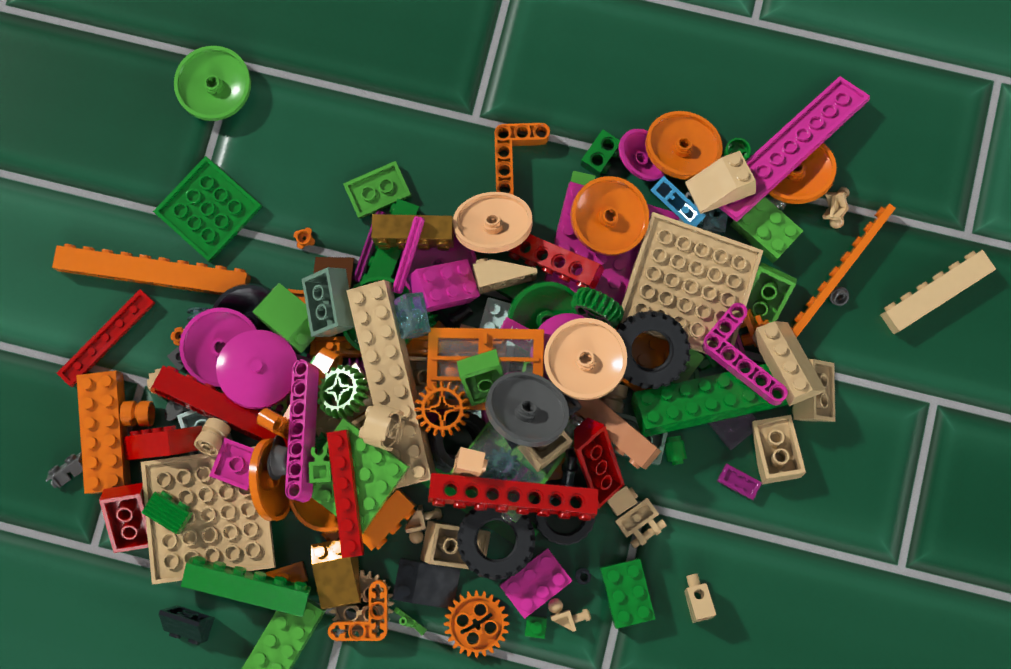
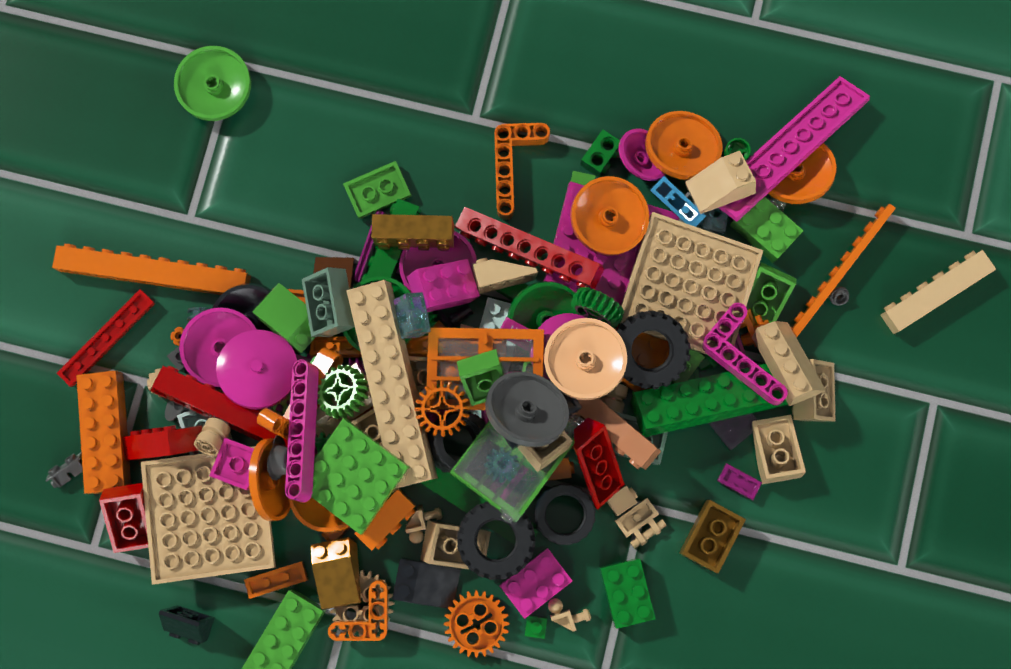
(140, 413): orange wheel -> none
(168, 512): green brick -> none
(207, 209): green plate -> none
(246, 586): green brick -> none
(307, 232): orange plate -> none
(319, 470): bright green plate -> none
(345, 493): red plate -> none
(382, 427): tan brick -> none
(406, 620): bright green piece -> none
(408, 254): dark pink axle -> none
(469, 463): light nougat brick -> none
(492, 222): light nougat dish -> none
(569, 467): black pin -> none
(585, 496): red brick -> none
(588, 576): black pin -> none
(675, 450): green brick -> none
(702, 608): tan torso -> none
(712, 536): none -> pearl gold brick
(837, 207): tan piece -> none

